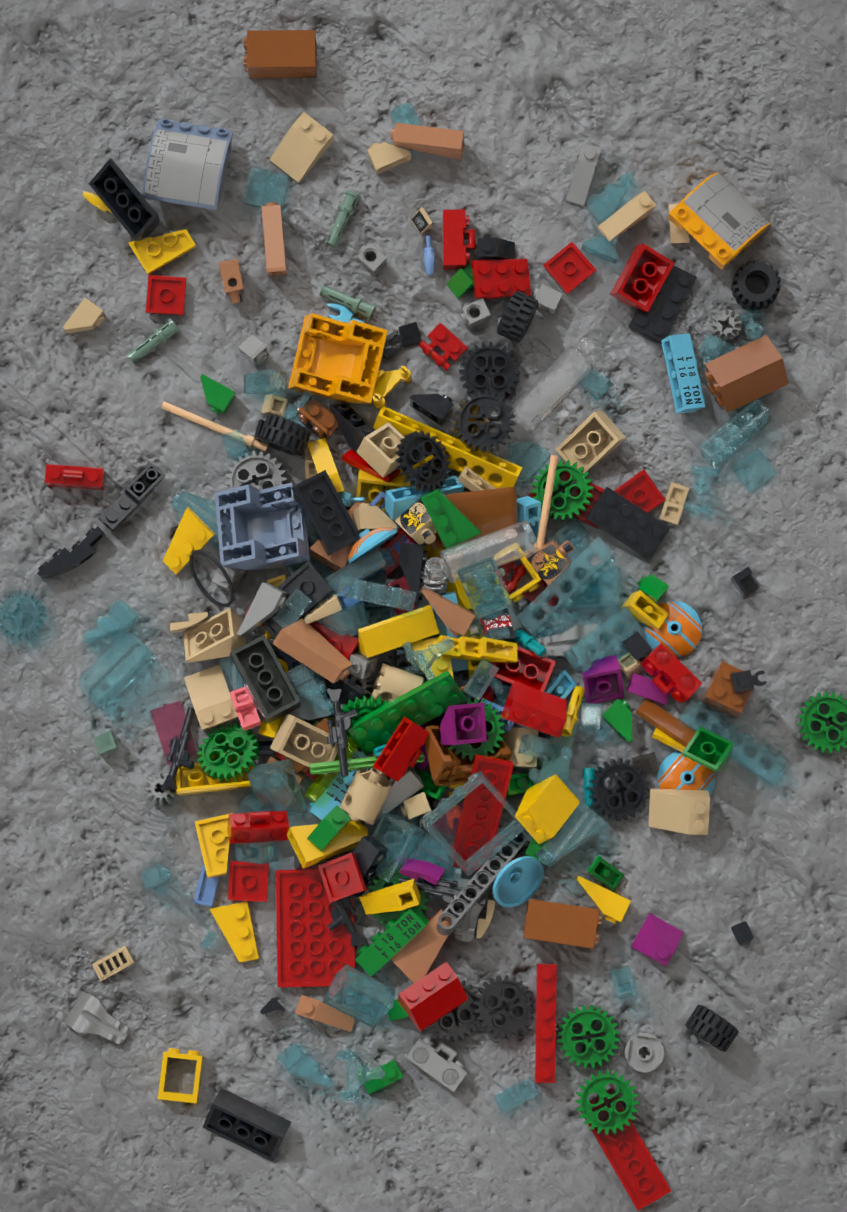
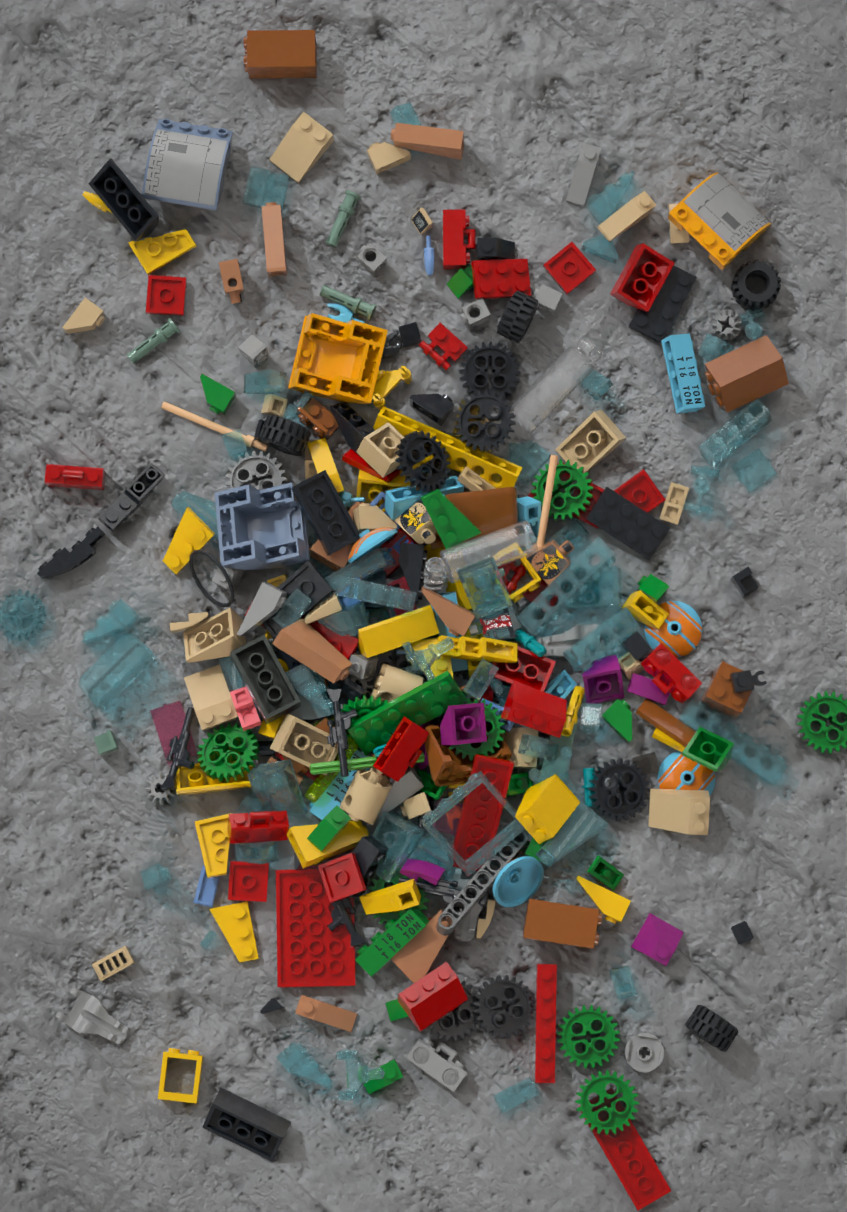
(359, 995): clear light blue slope -> none

